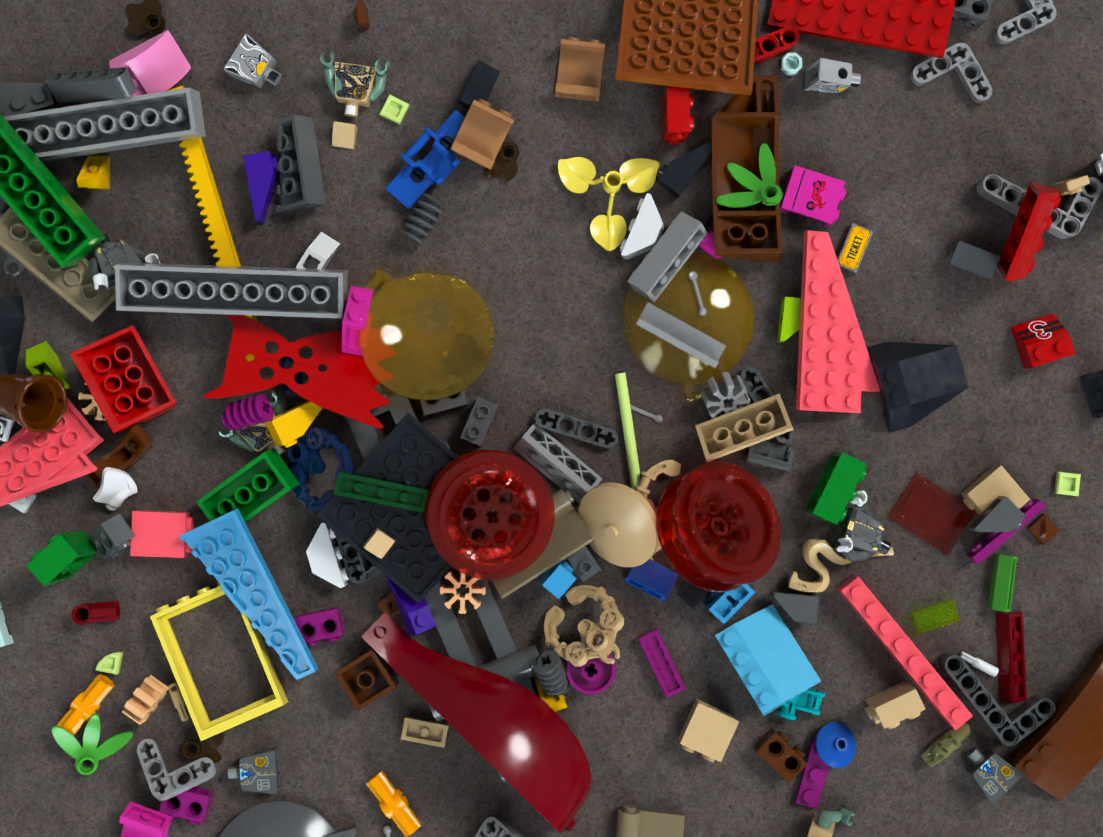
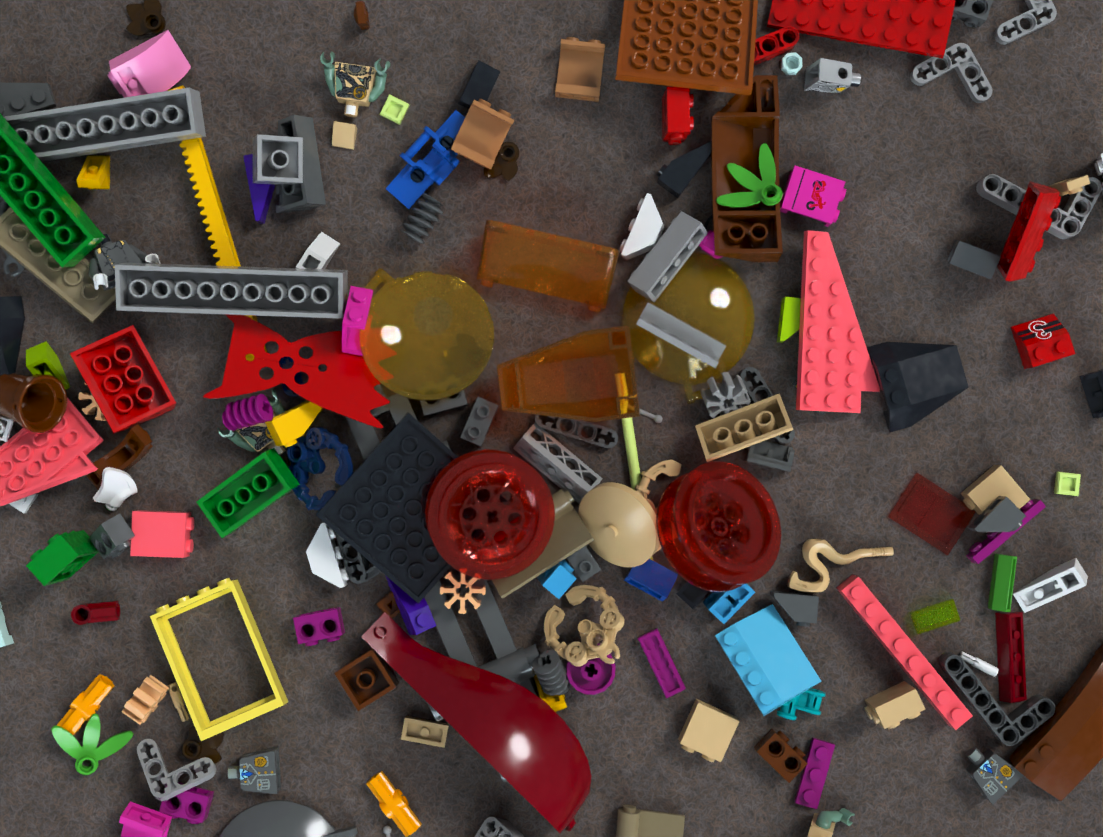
(91, 85): dark grey beam -> none
(110, 663): yellowish green tile -> none
(238, 566): dark azure wing -> none
(252, 64): light grey torso -> none
(277, 159): none -> light grey slope
(378, 543): tan slope -> none
(380, 491): dark green plate -> none
(547, 264): none -> clear orange windscreen
(575, 378): none -> clear orange windscreen
(638, 174): light yellow plant -> none
(692, 277): light grey hinge -> none
(827, 744): blue dish -> none
(836, 487): green brick -> none
(854, 247): tile -> none
(860, 532): dark grey torso -> none
(946, 745): olive hinge -> none
(1043, 529): reddish brown tile -> none
(1052, 585): none -> white slope

